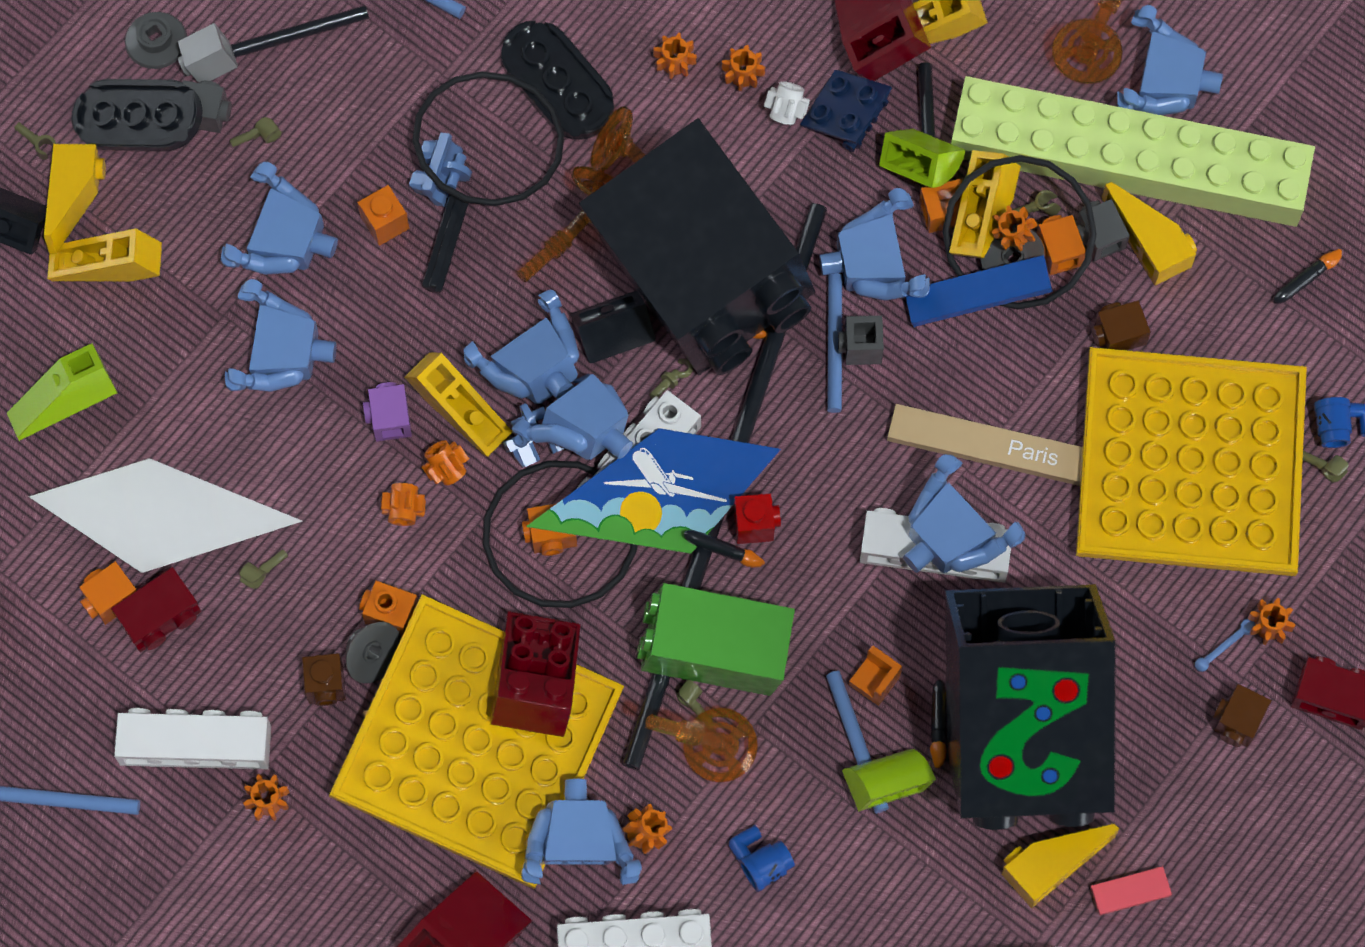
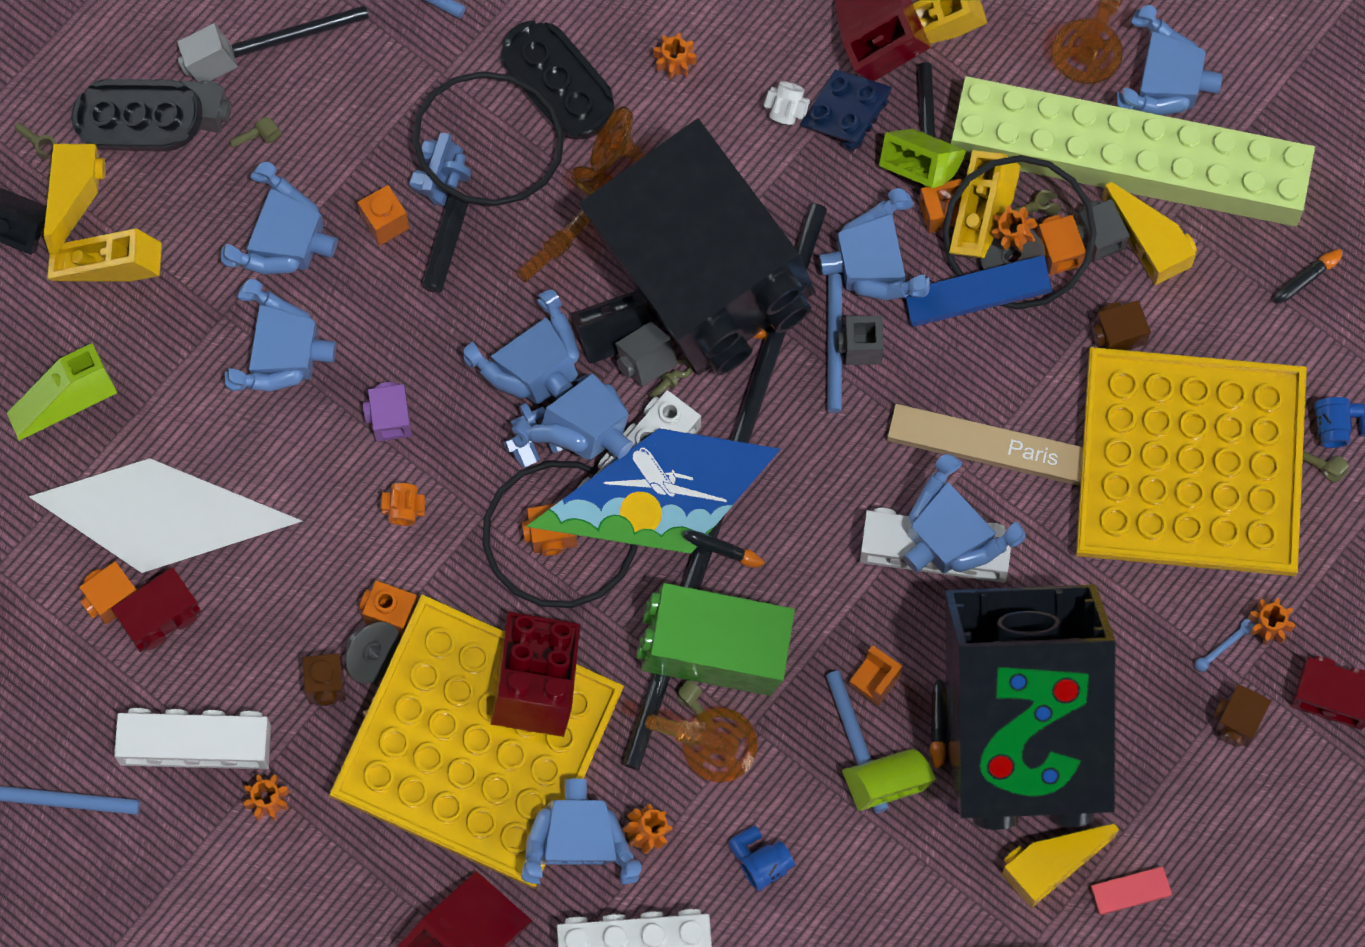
(164, 49): dark grey piece -> none
(254, 576): olive hand -> none
(445, 462): orange gear -> none
(458, 402): yellow slope -> none
(646, 354): none -> dark grey brick
(746, 77): orange gear -> none
(756, 518): red brick -> none

